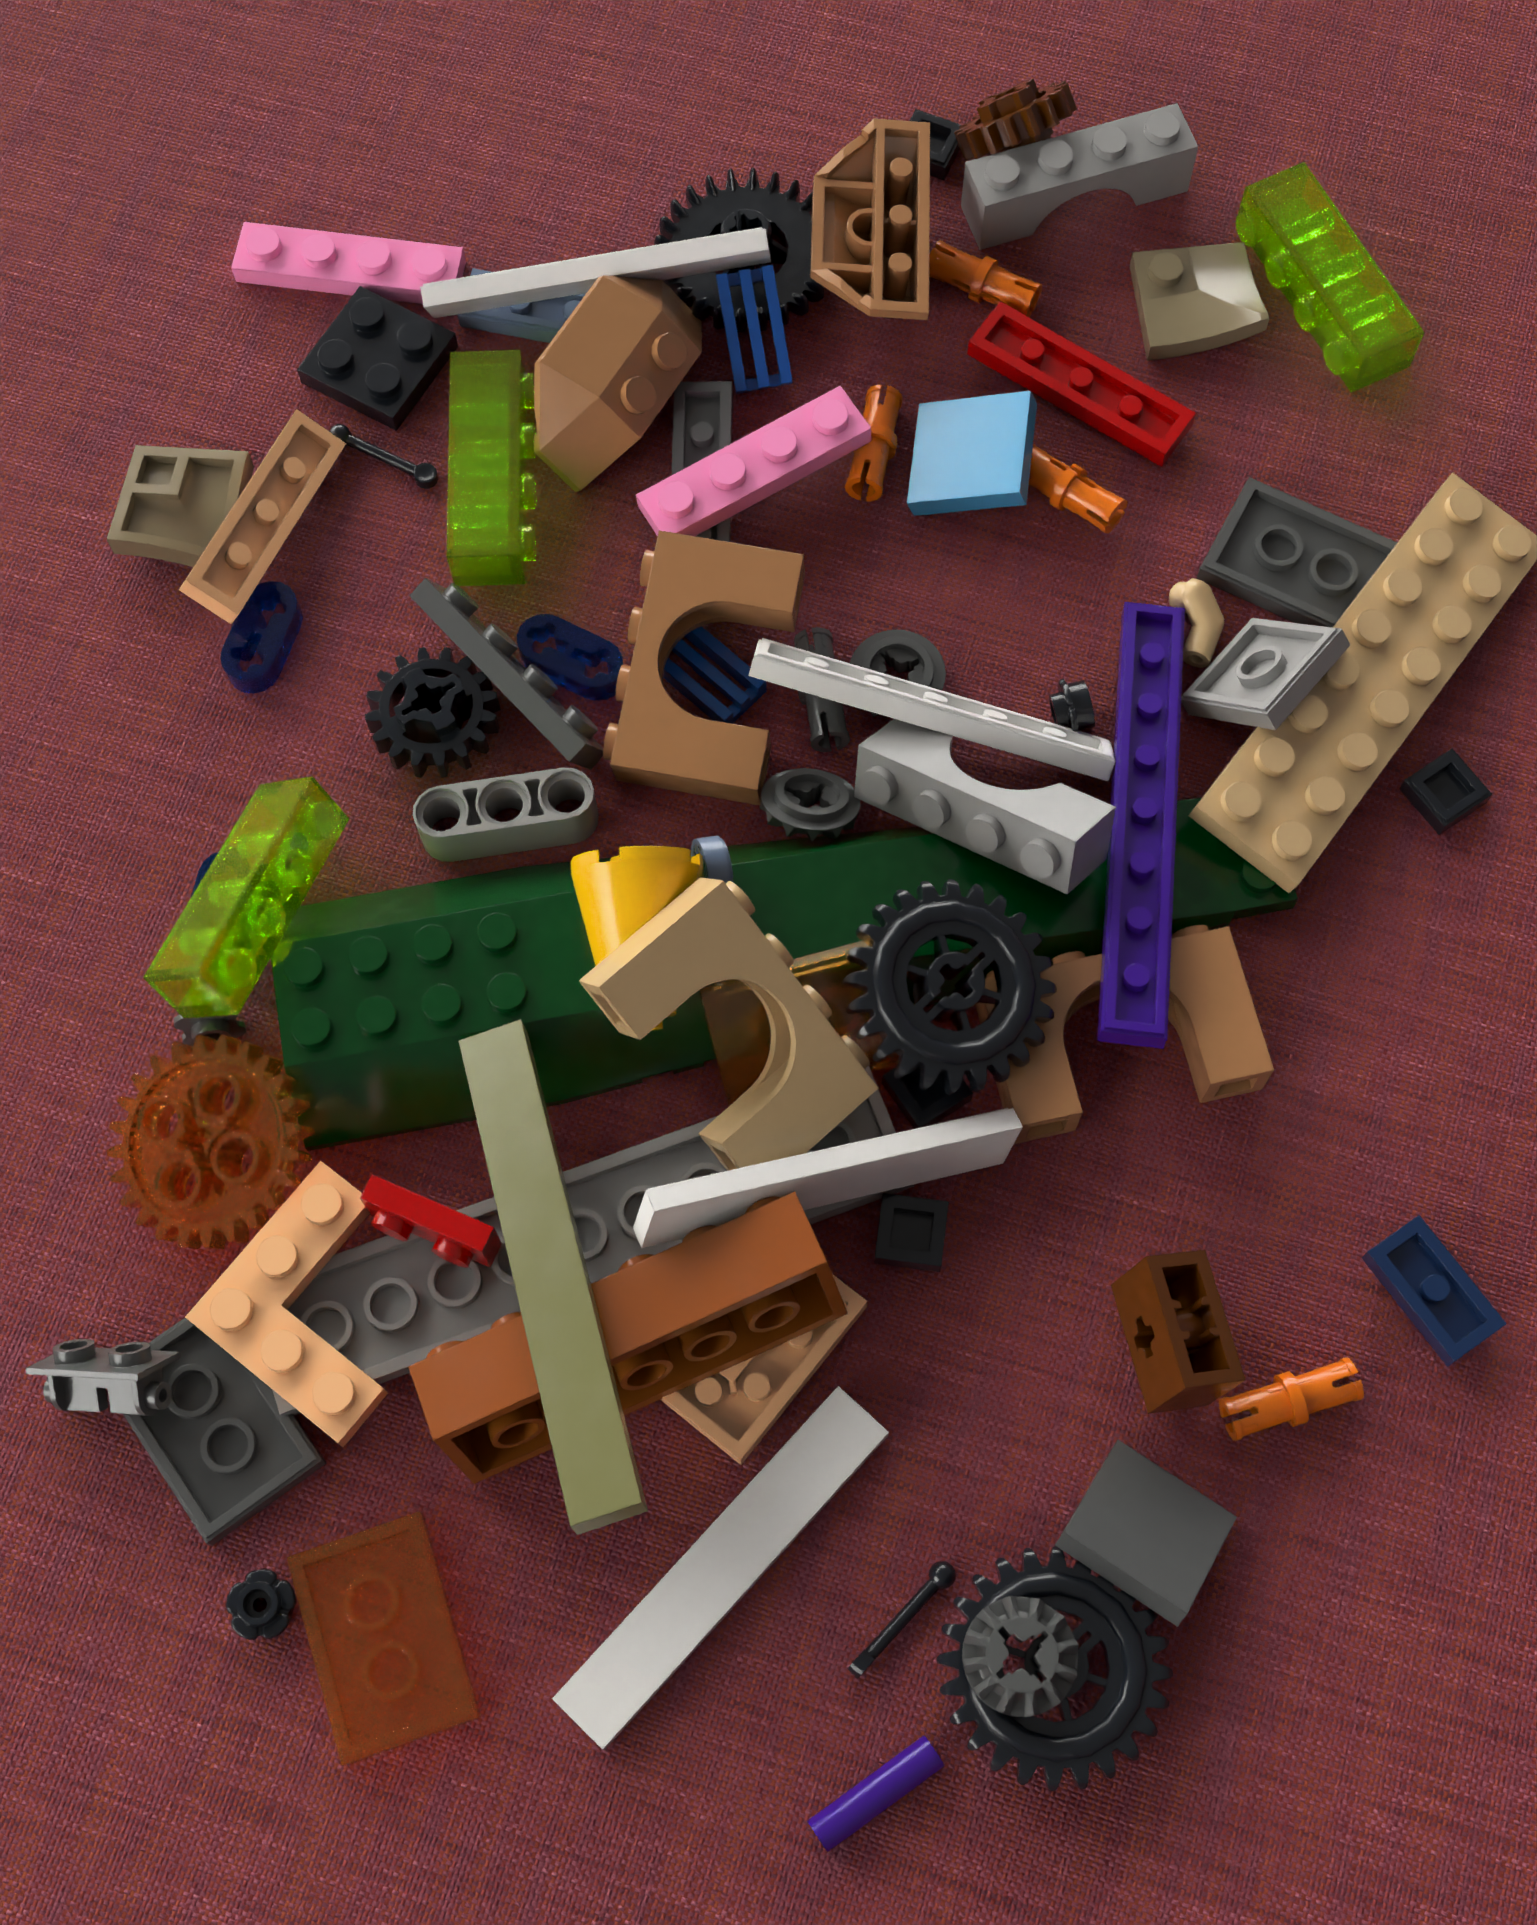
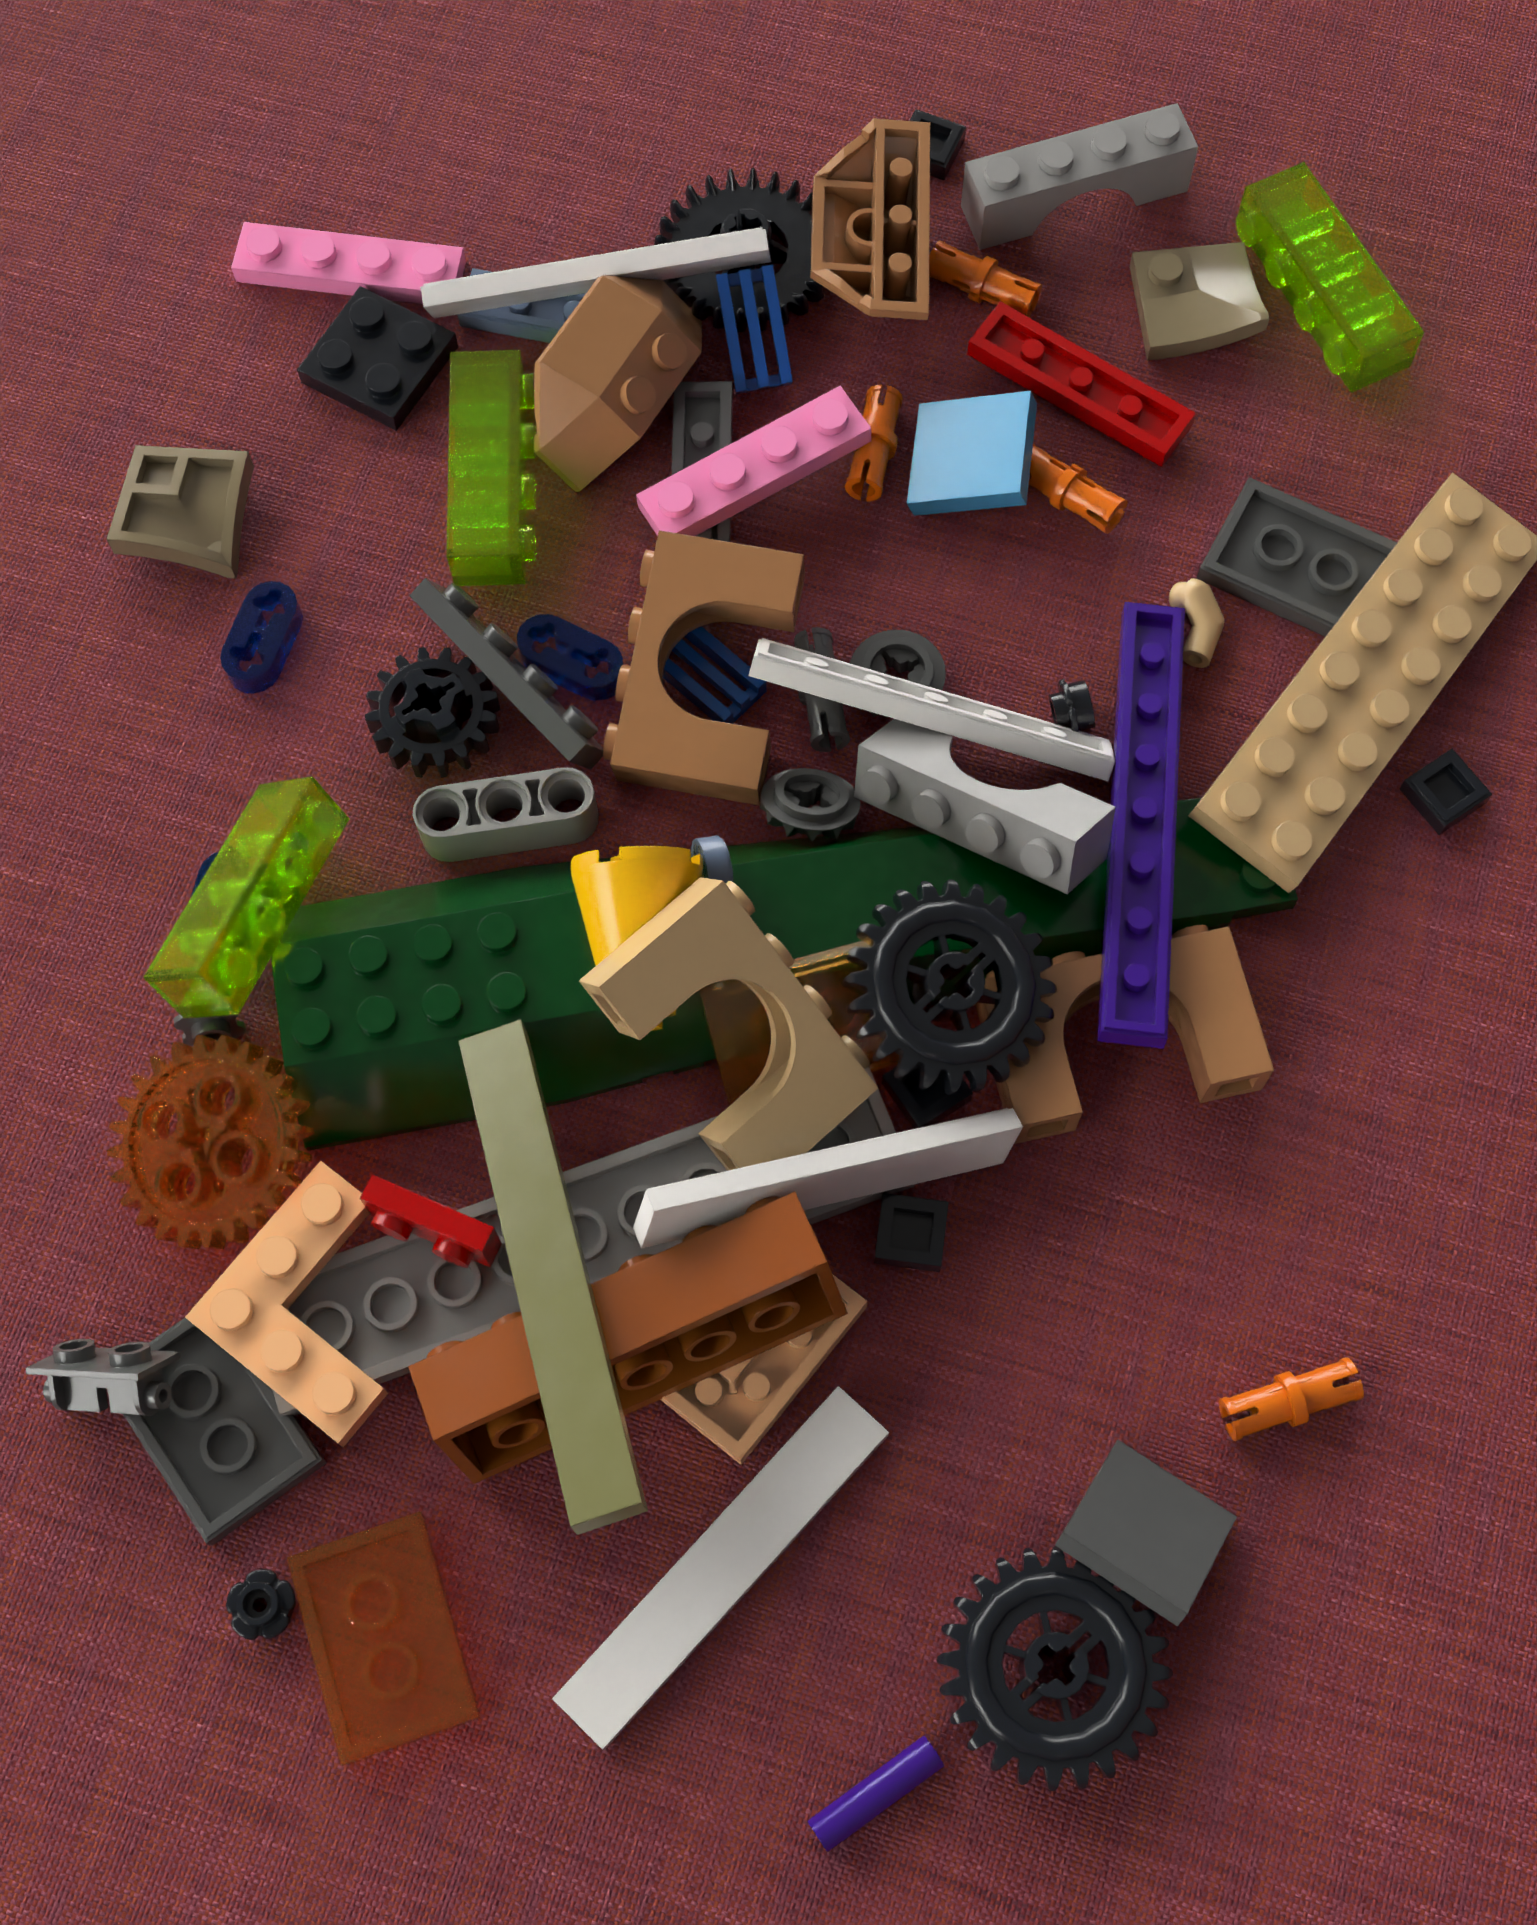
(262, 517): light nougat plate -> none
(424, 473): black hinge -> none
(941, 1576): black hinge -> none
(1015, 118): reddish brown gear -> none
(1019, 1692): dark grey gear -> none
(1177, 1331): reddish brown brick -> none
(1264, 672): light grey tile -> none
(1433, 1290): dark blue plate -> none

